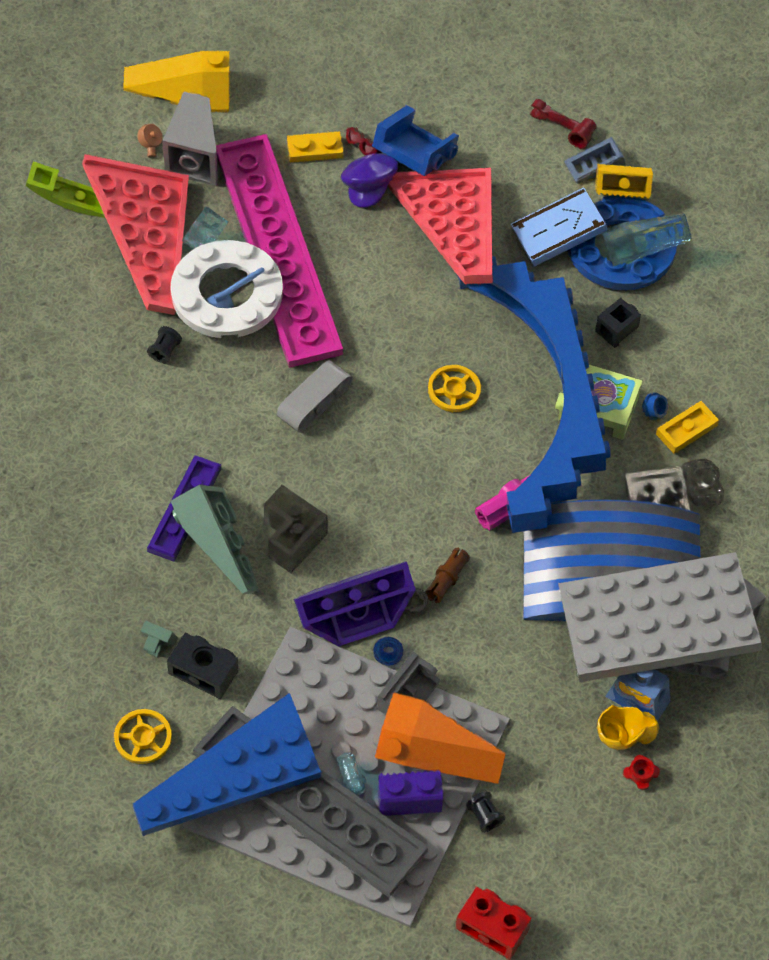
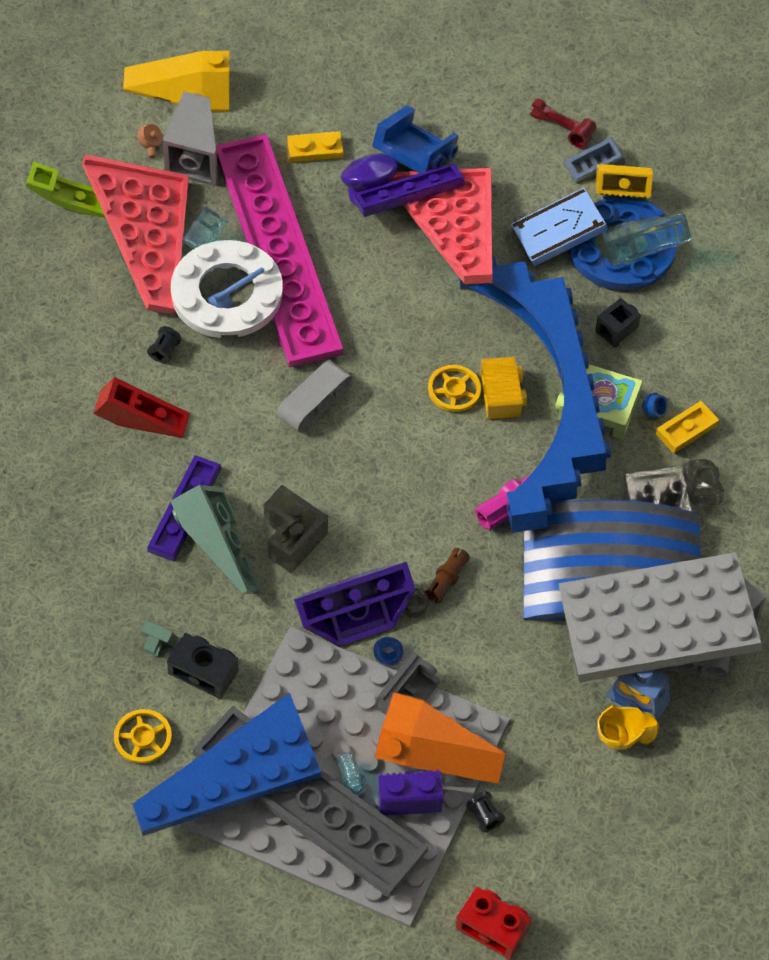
(139, 410): none -> red slope
(365, 145): dark red piece -> none
(408, 189): none -> dark purple tile
(502, 387): none -> yellow brick
(645, 764): red plate -> none

